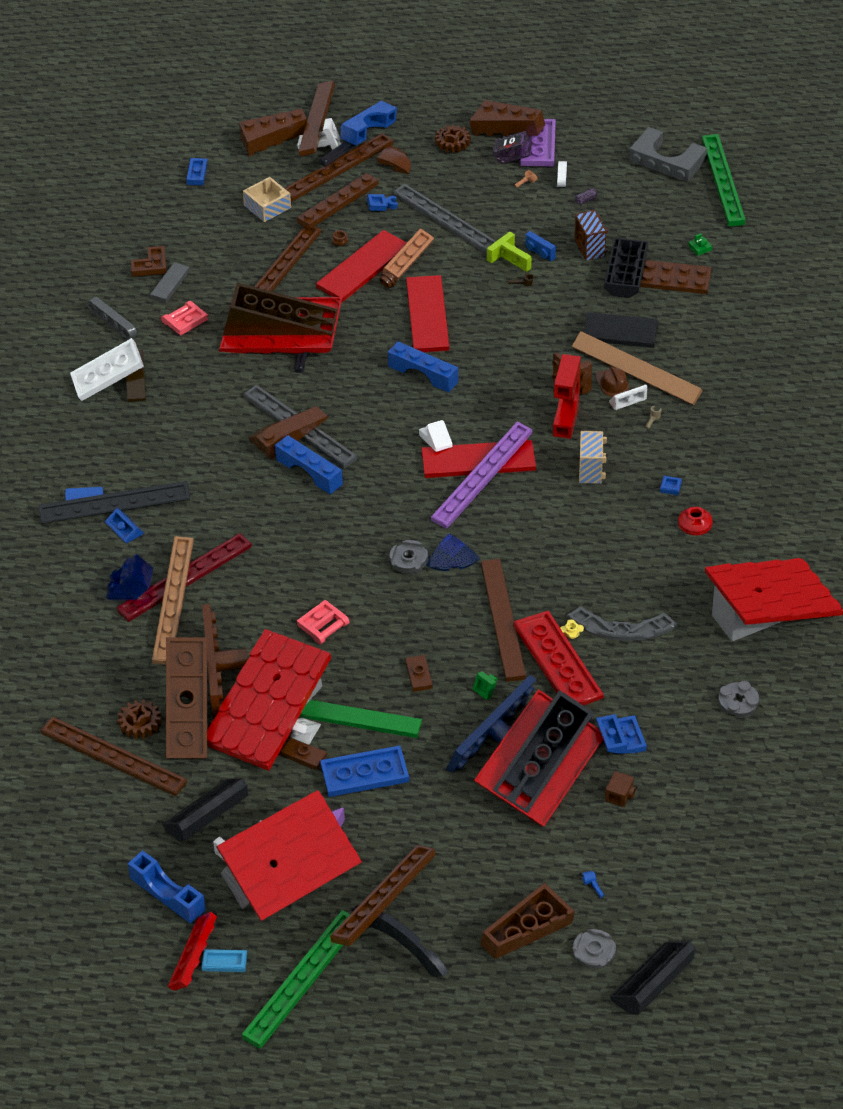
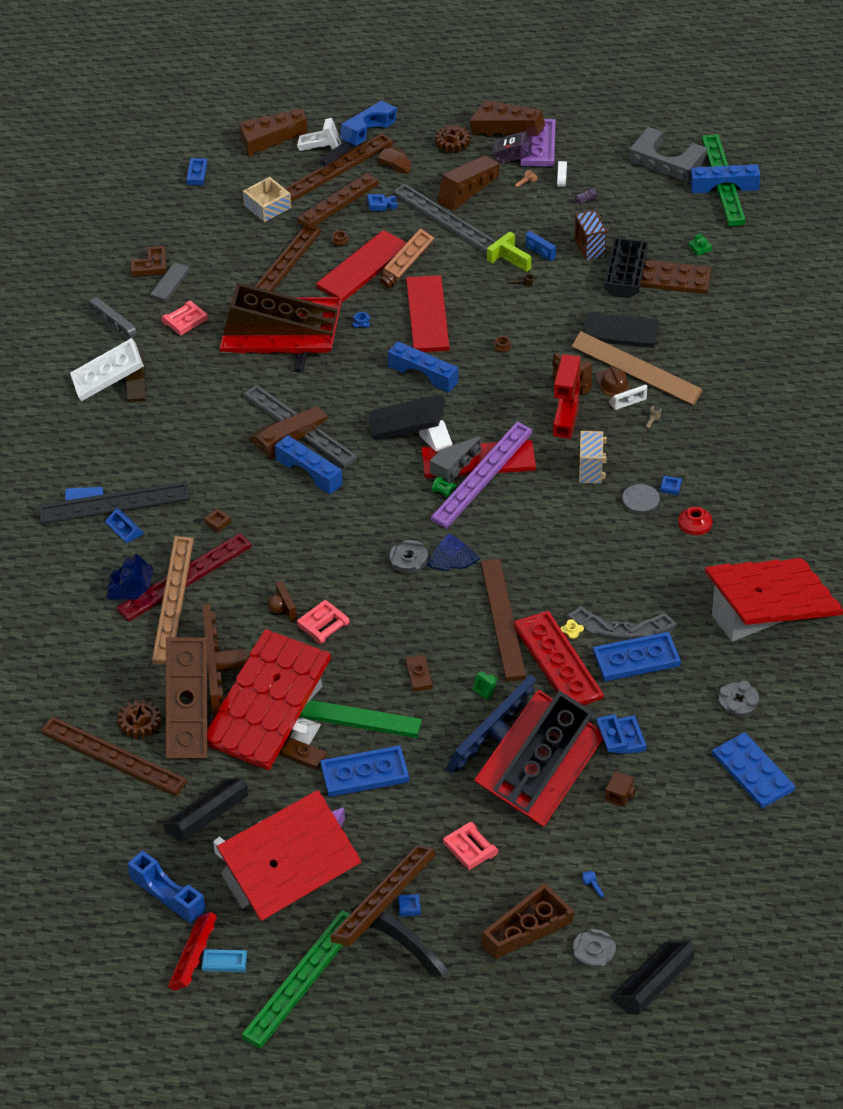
(217, 520): none -> reddish brown plate
(282, 602): none -> reddish brown tile
(316, 118): reddish brown tile -> none
(361, 319): none -> blue plate
(406, 417): none -> black piece
(409, 905): none -> blue tile
(443, 487): none -> green bush
(453, 459): none -> dark grey slope
(465, 849): none -> coral plate
(466, 181): none -> reddish brown wedge
(502, 344): none -> reddish brown plate
(636, 656): none -> blue plate
(640, 499): none -> flat silver tile
(705, 178): none -> blue arch
(753, 770): none -> blue plate

